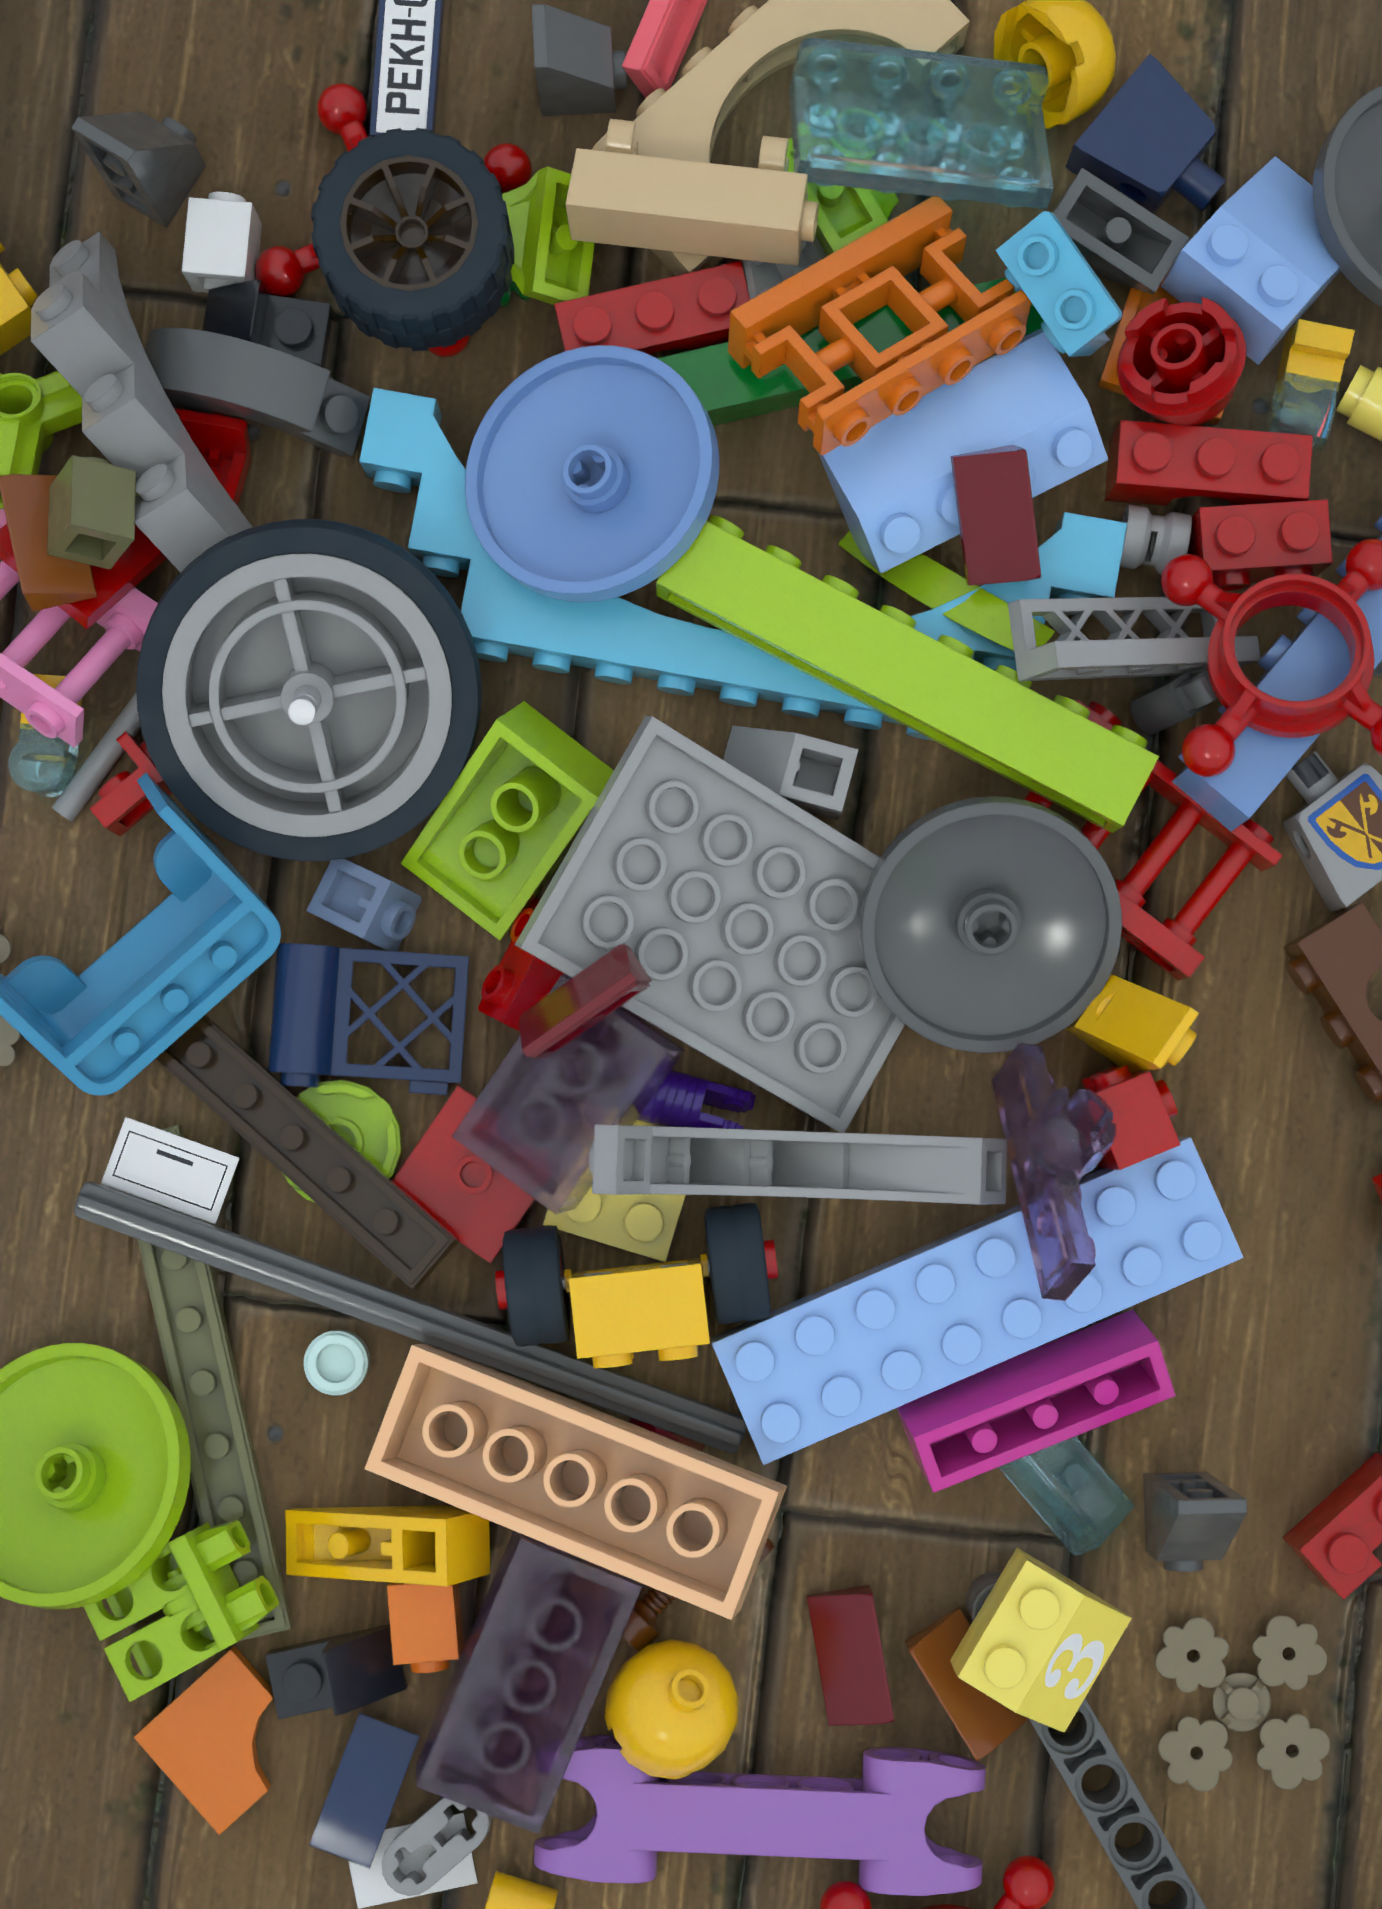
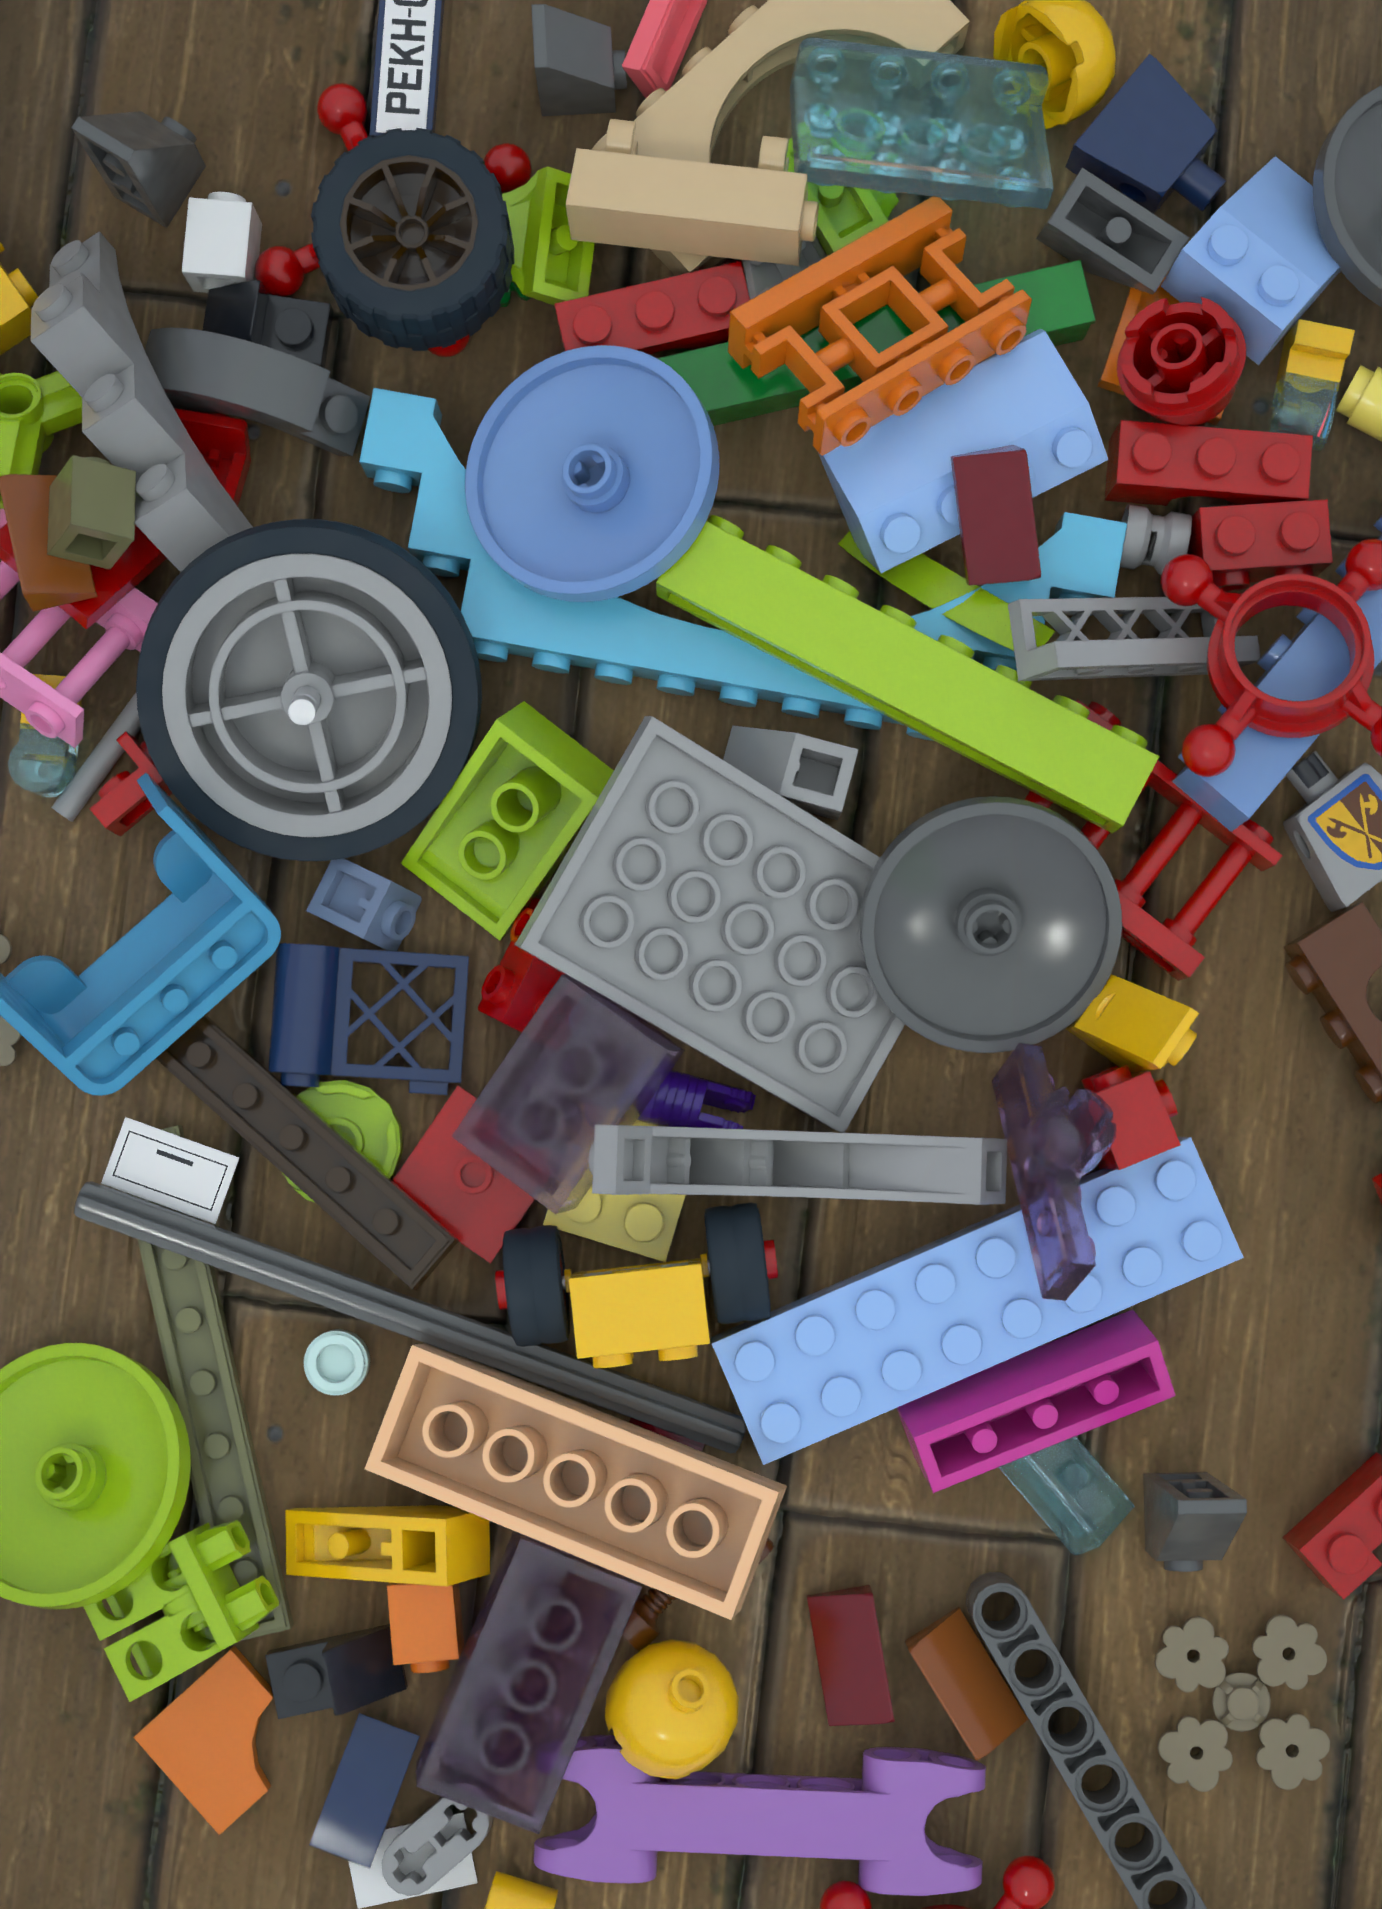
(582, 1002): dark red slope -> none
(1038, 1642): light yellow slope -> none
(1060, 286): medium azure bracket -> none
(1172, 701): dark grey bar -> none

